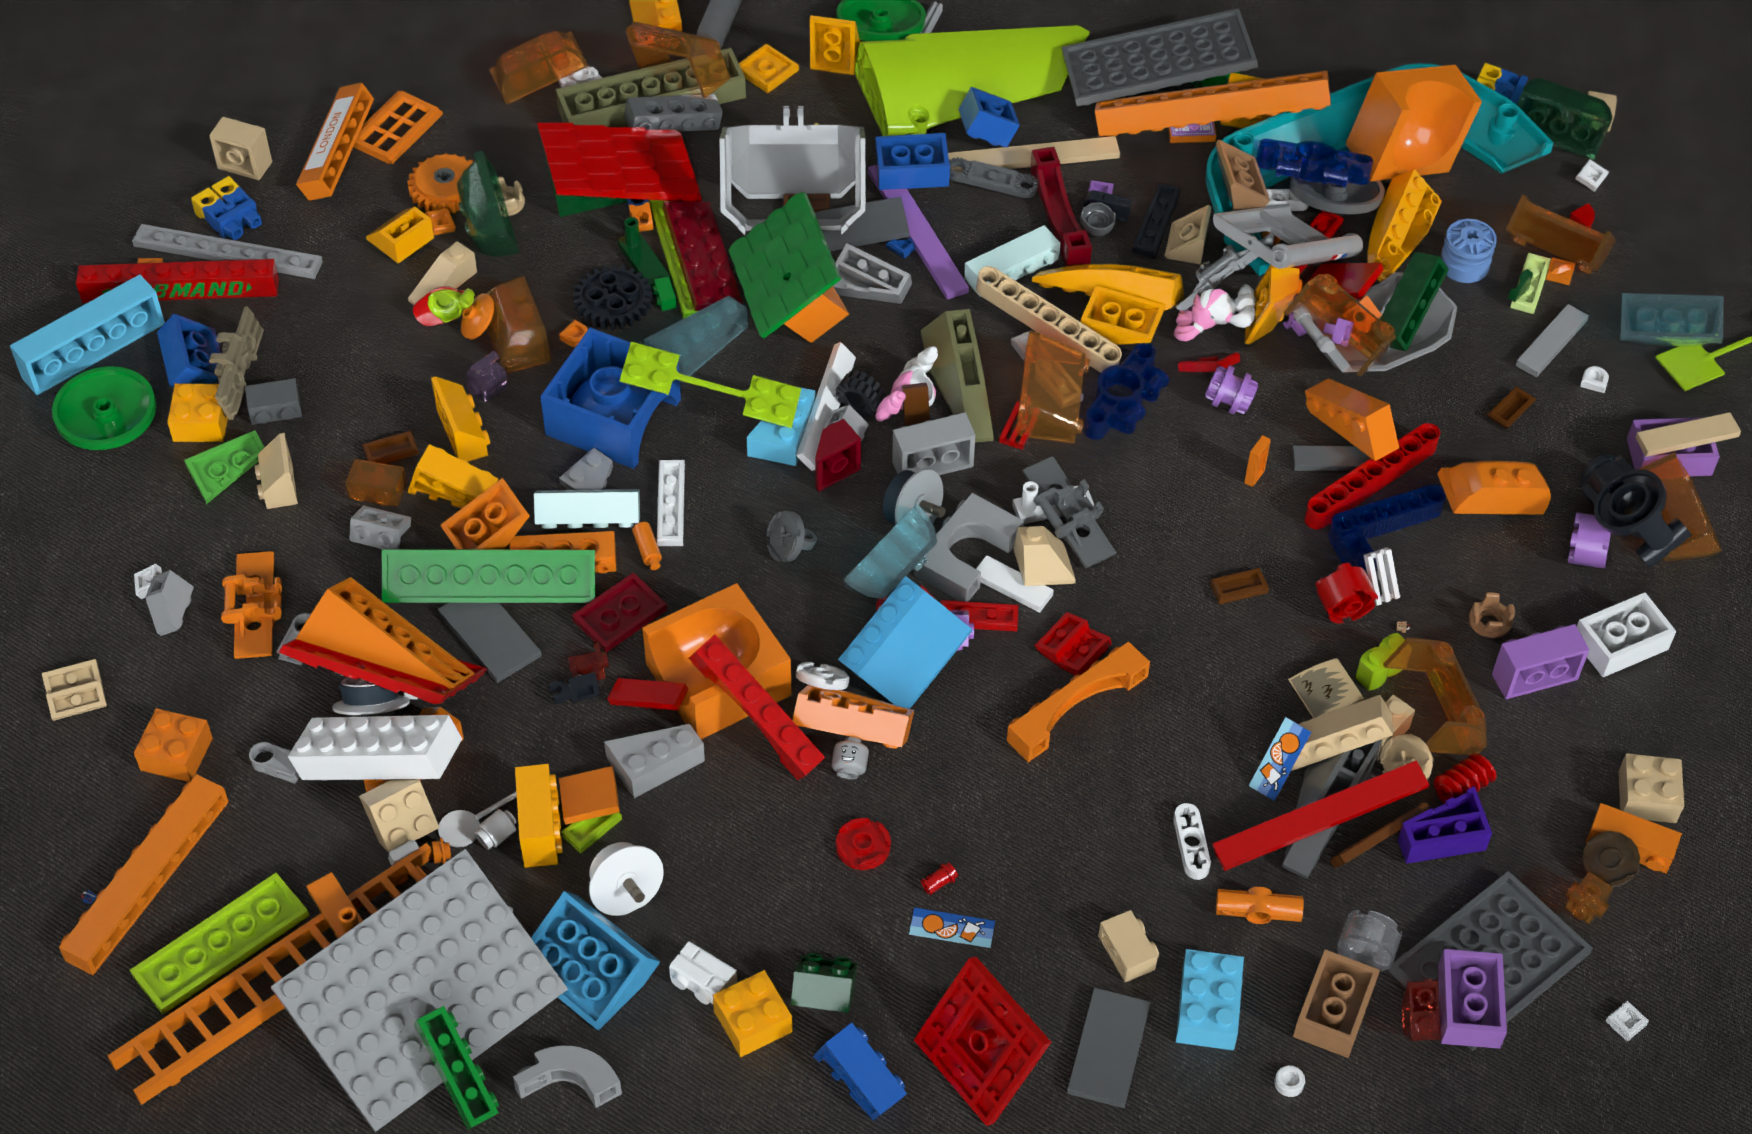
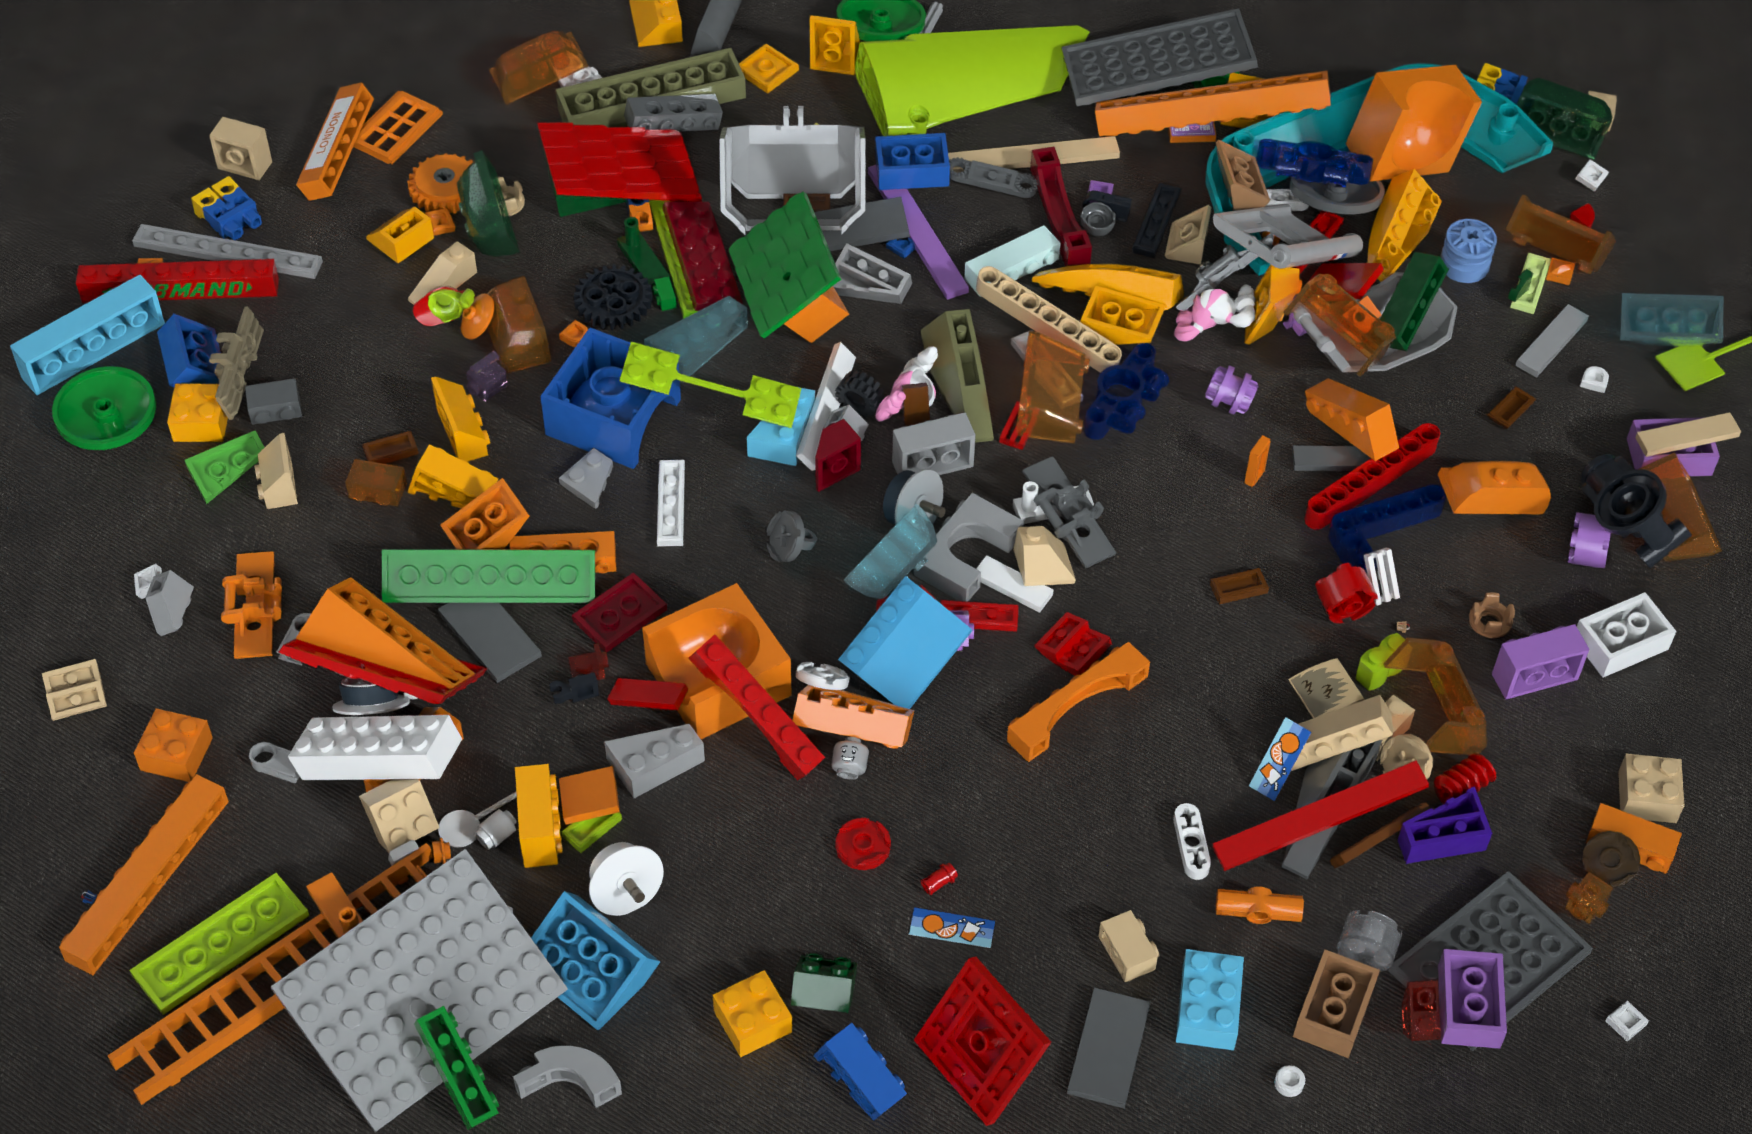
(378, 528): light grey bracket -> none
(587, 507): light aqua brick -> none
(647, 545): orange cylinder -> none
(653, 43): clear orange windscreen -> none
(701, 973): white brick -> none
(988, 117): blue brick -> none
(1208, 364): red tile -> none
(1341, 331): medium lavender tile -> none

